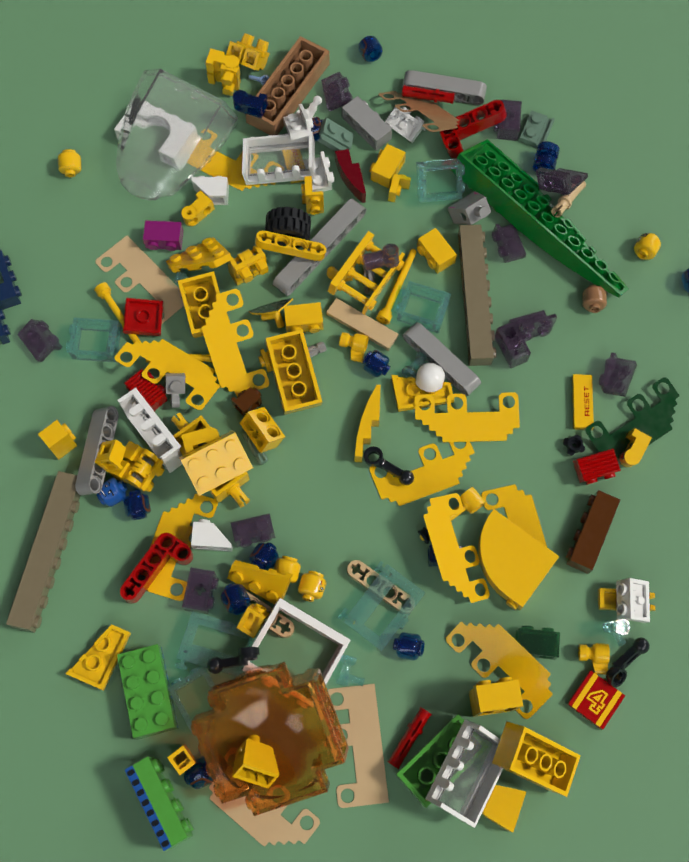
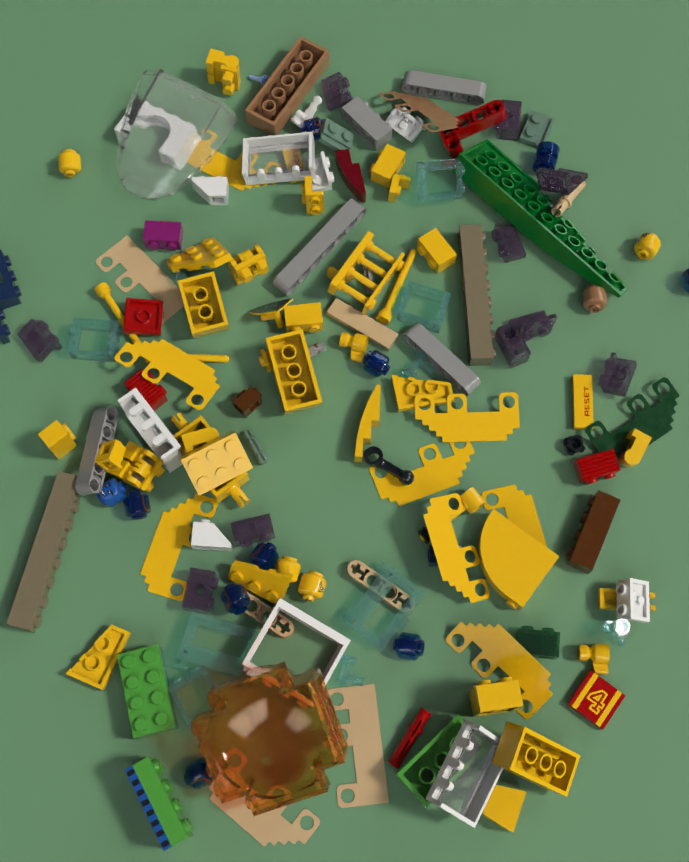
(154, 569): red beam -> none
(175, 385): light grey plate -> none
(182, 759): yellow leg -> none
(197, 210): yellow leg -> none
(223, 348): yellow piece -> none
(245, 654): black piece -> none
(248, 55): yellow hips -> none
(250, 104): clear blue leg -> none
(253, 619): yellow bracket -> none
(255, 763): yellow torso -> none
(262, 429): yellow brick -> none
(288, 222): black tyre -> none
(290, 248): yellow beam -> none
(298, 124): white bracket -> none
(370, 48): clear blue head -> none
(386, 257): piece -> none
(428, 94): red pin -> none
(430, 377): white hair -> none
(472, 208): light grey torso -> none
(617, 674): black piece -> none

